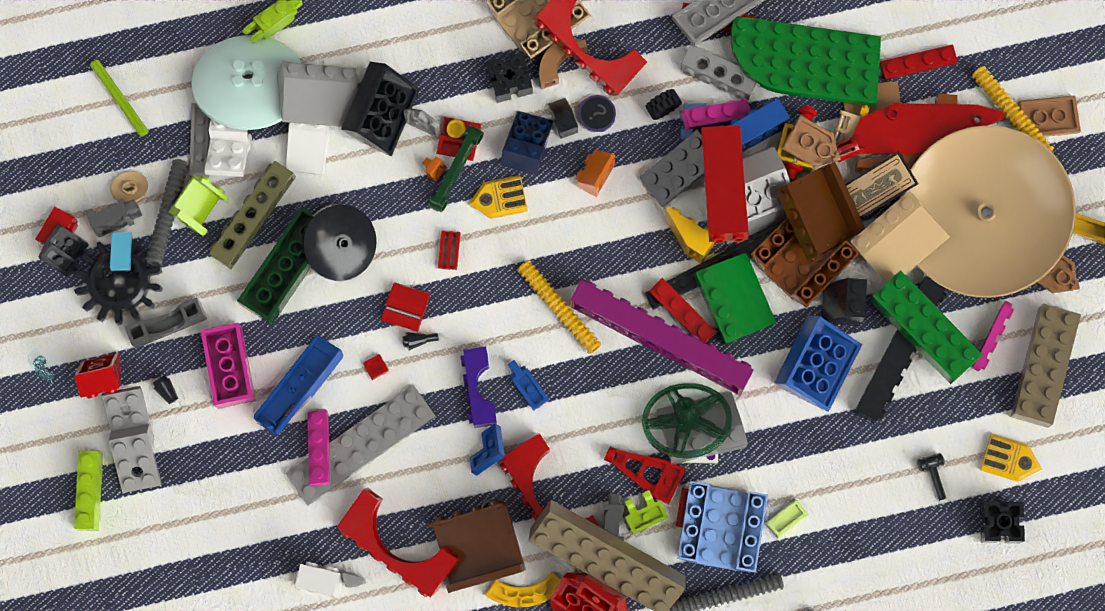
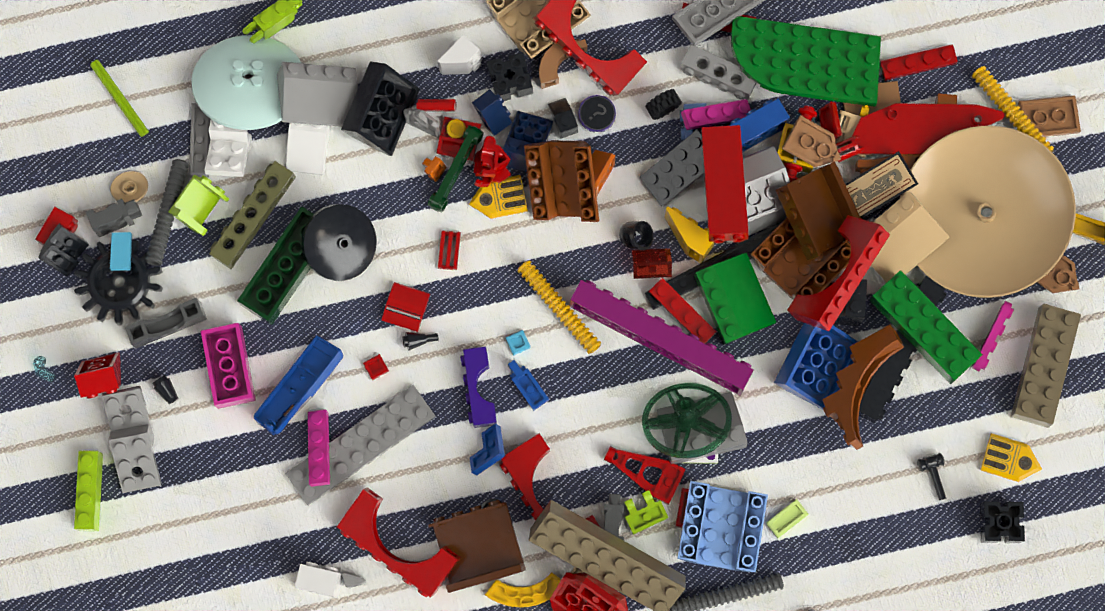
(437, 105): none -> red slope
(460, 58): none -> white slope
(490, 163): none -> red piece
(492, 112): none -> dark blue brick
(518, 342): none -> medium azure tile
(561, 180): none -> dark orange slope
(628, 233): none -> black helmet
(651, 263): none -> clear red brick
(825, 307): none -> red arch
(829, 119): none -> red tile
(867, 358): none -> dark orange arch

